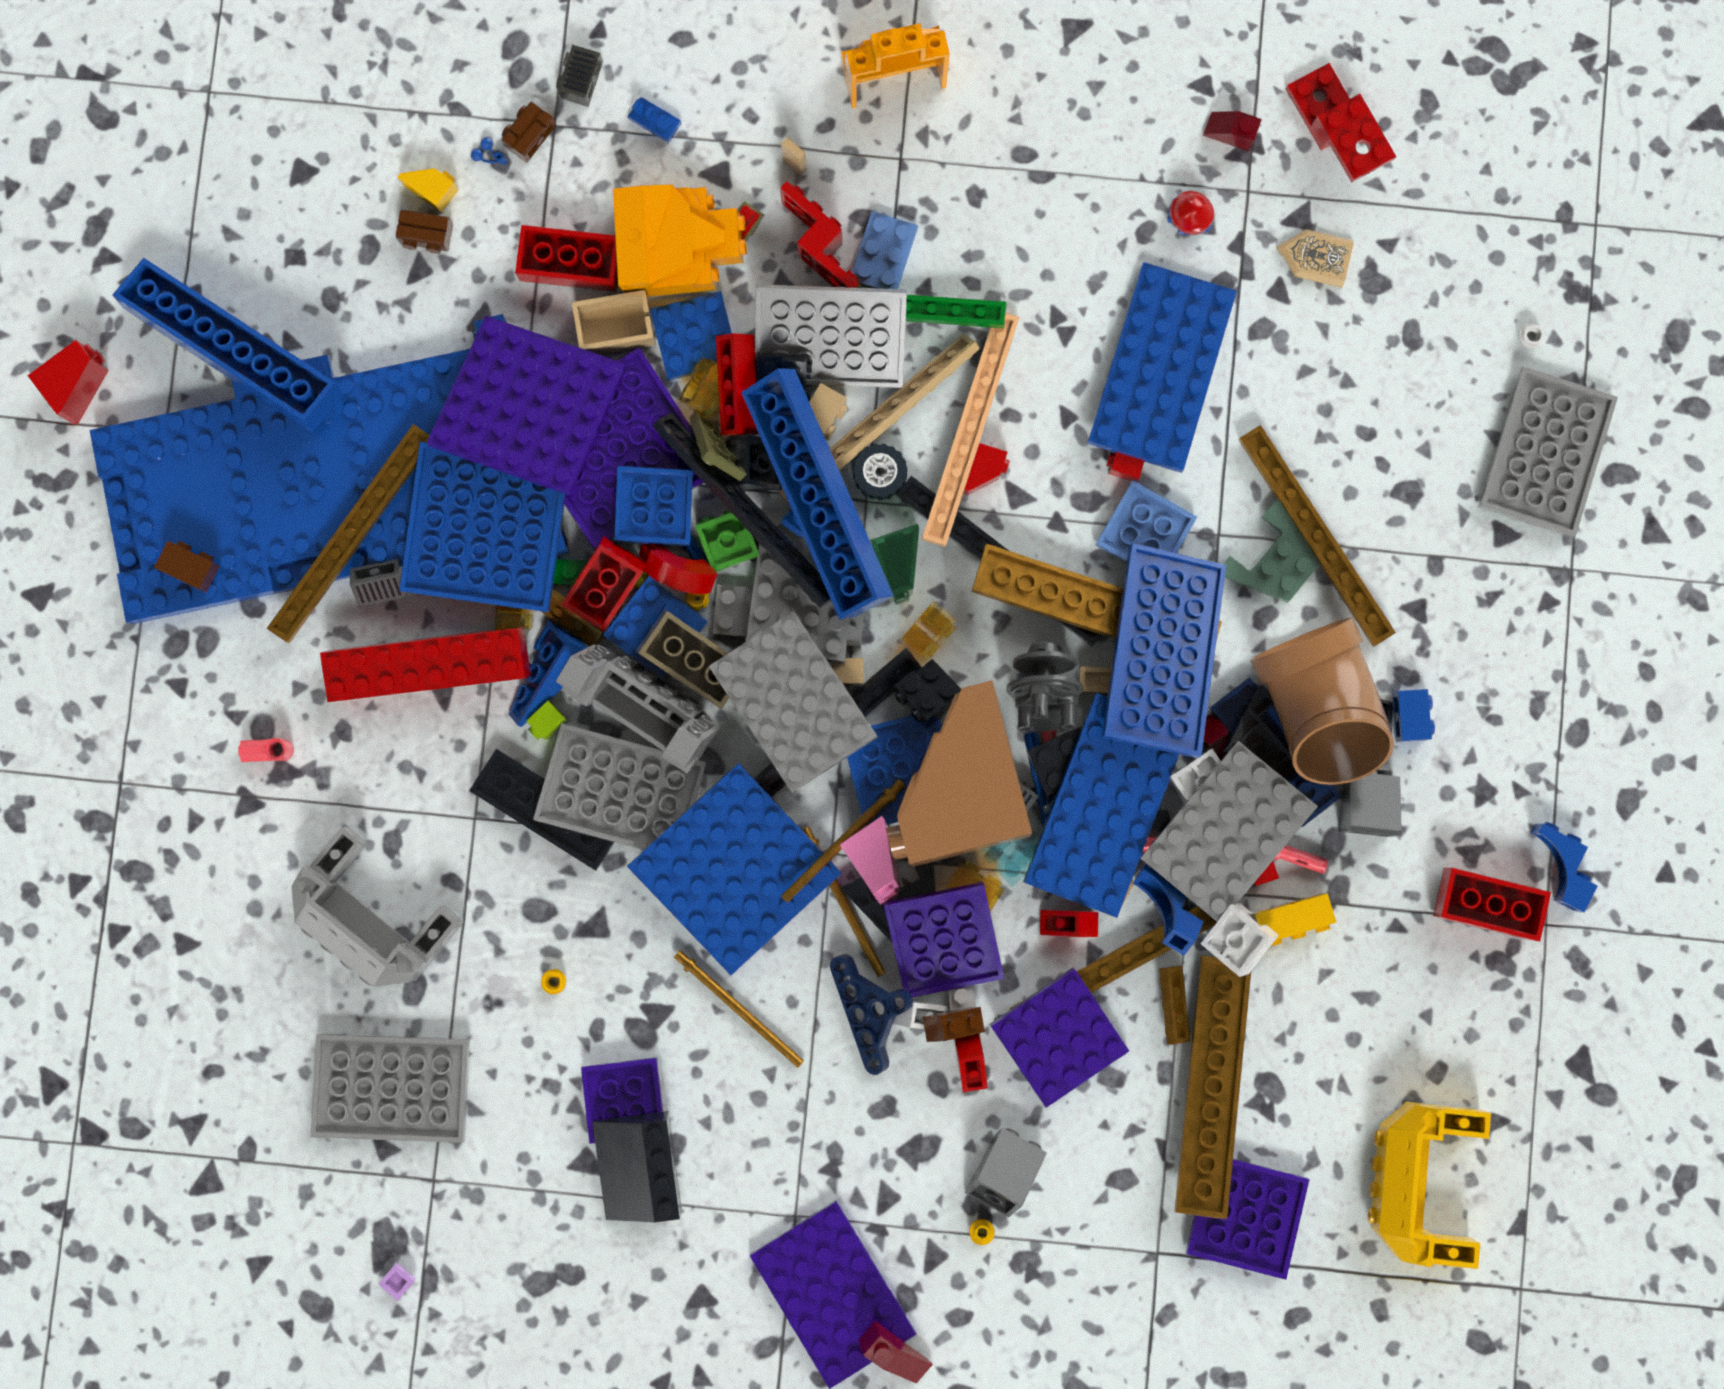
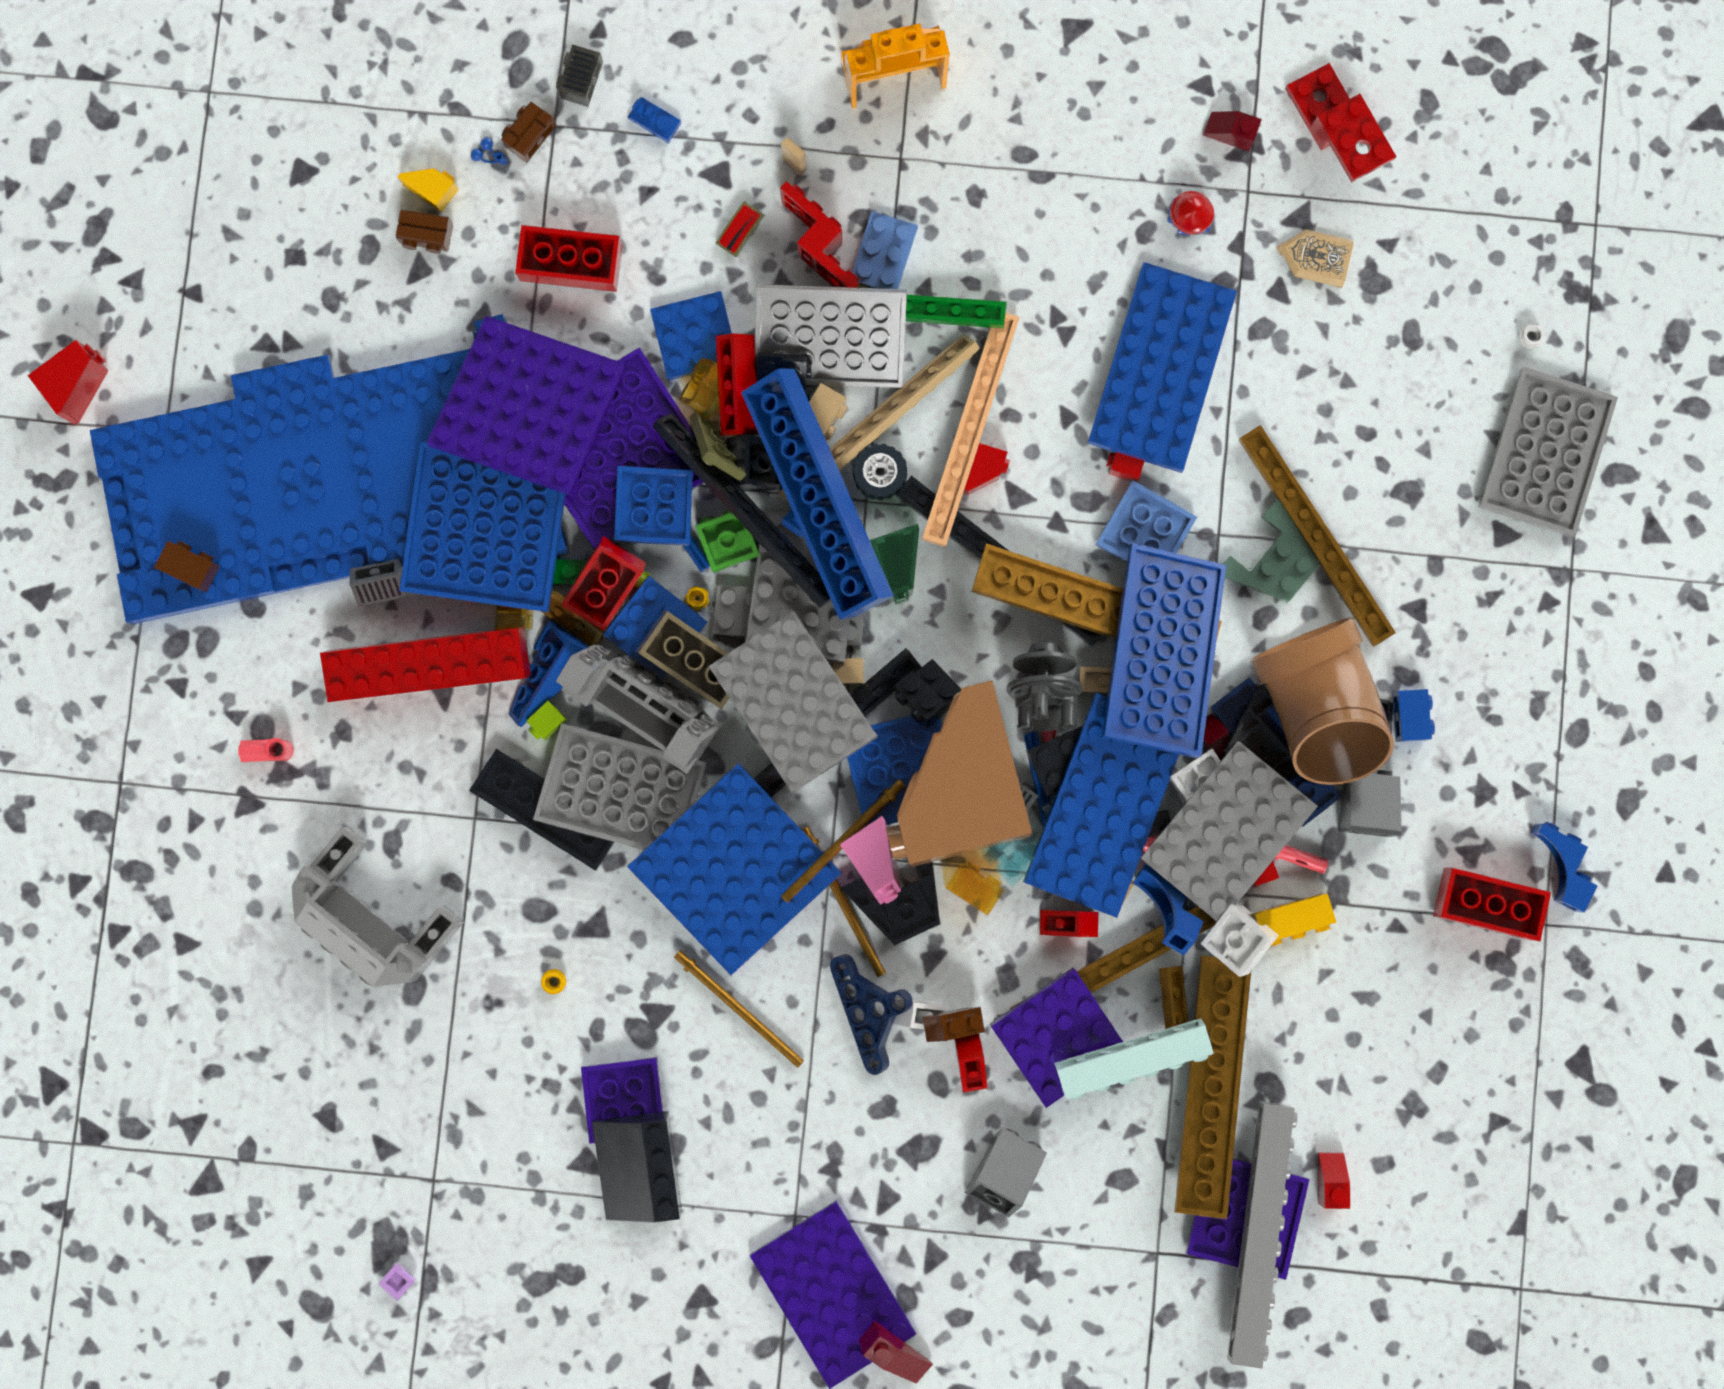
(228, 345): blue brick -> none
(348, 536): pearl gold plate -> none
(390, 1088): light grey plate -> none
(614, 323): tan piece -> none
(673, 239): light orange panel -> none
(677, 572): red arch -> none
(929, 630): clear yellow brick -> none
(944, 940): dark purple plate -> none
(961, 998): white plate -> none
(975, 1226): yellow plate -> none
(1134, 1059): none -> light aqua brick
(1261, 1235): none -> light grey brick
(1333, 1181): none -> red slope
(1402, 1181): yellow wedge -> none

